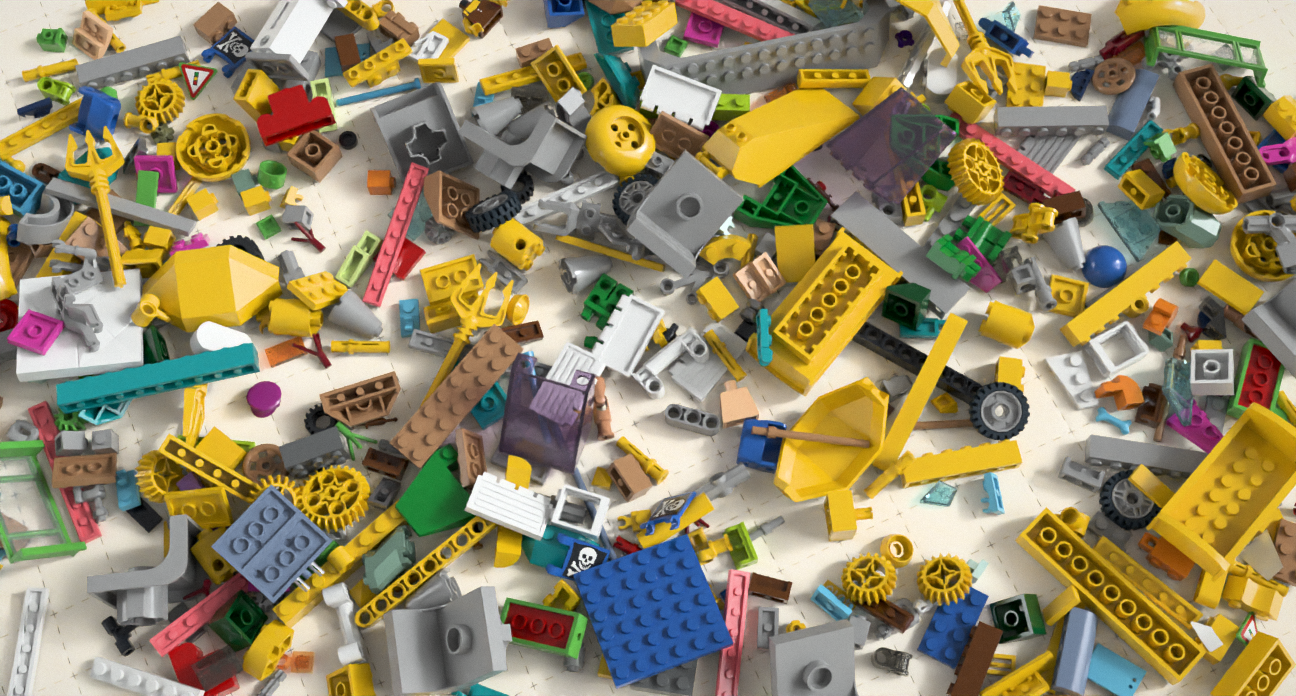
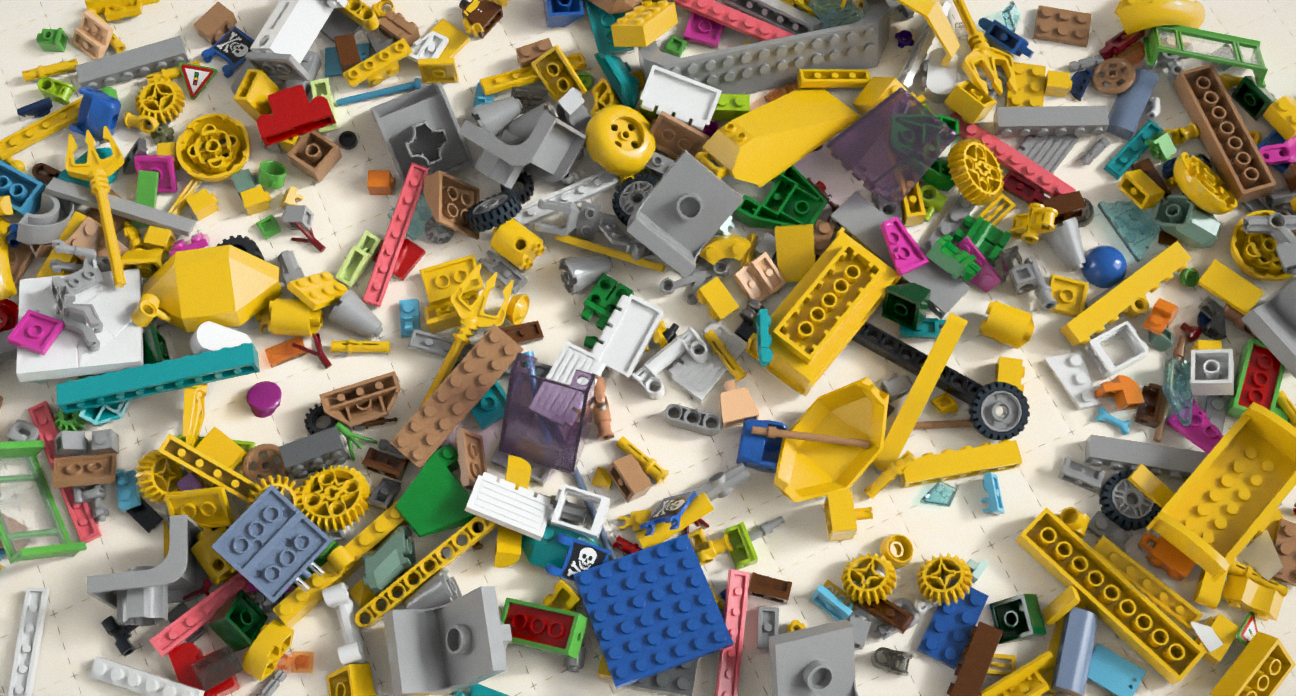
(902, 247): none -> dark pink wing

